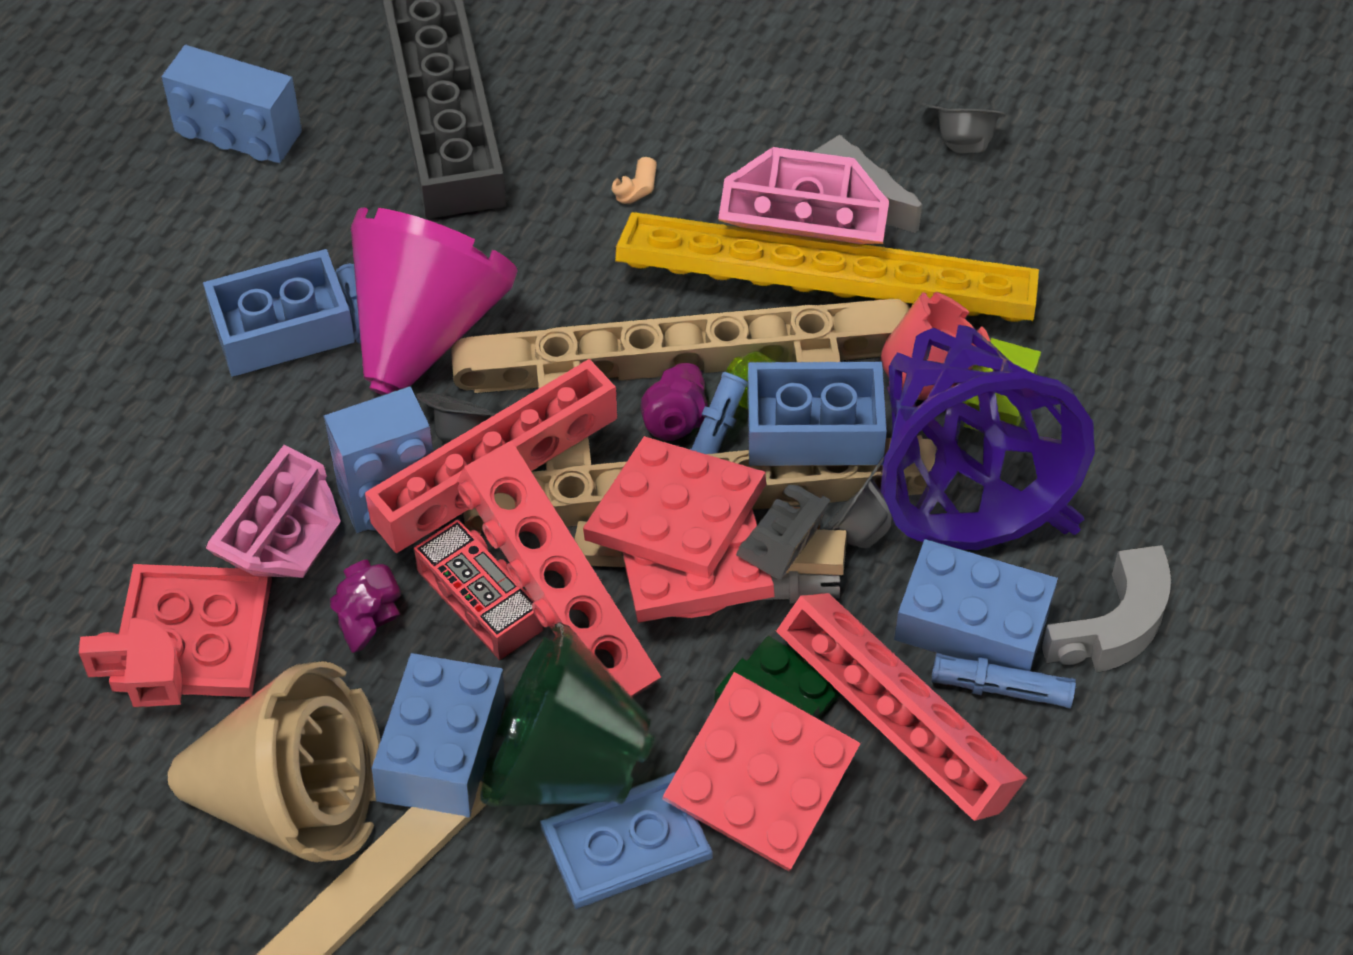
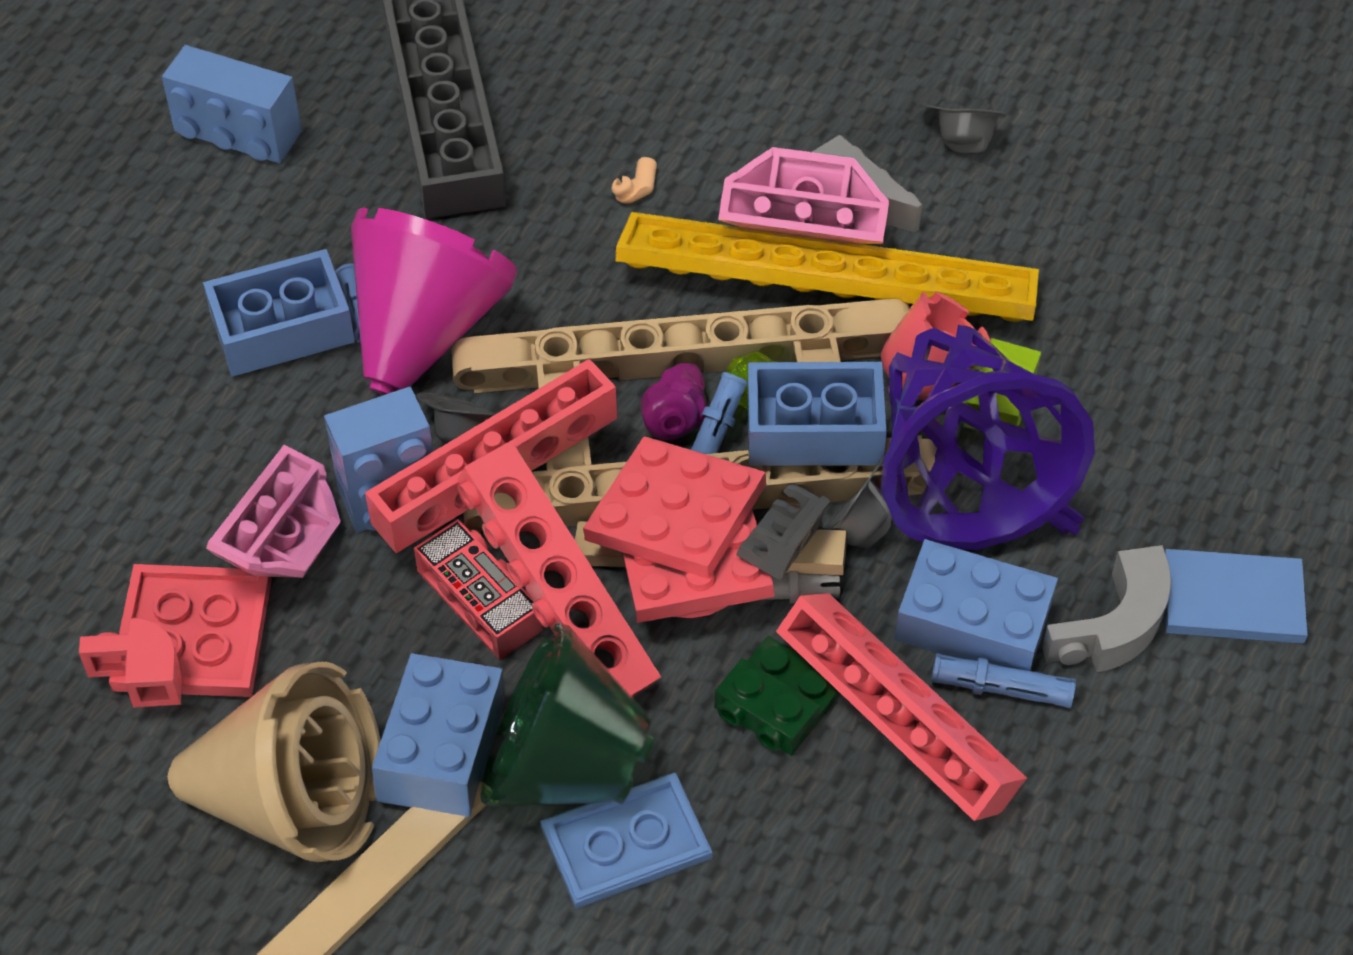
(365, 602): magenta head -> none
(761, 771): coral plate -> none
(1236, 596): none -> medium blue tile

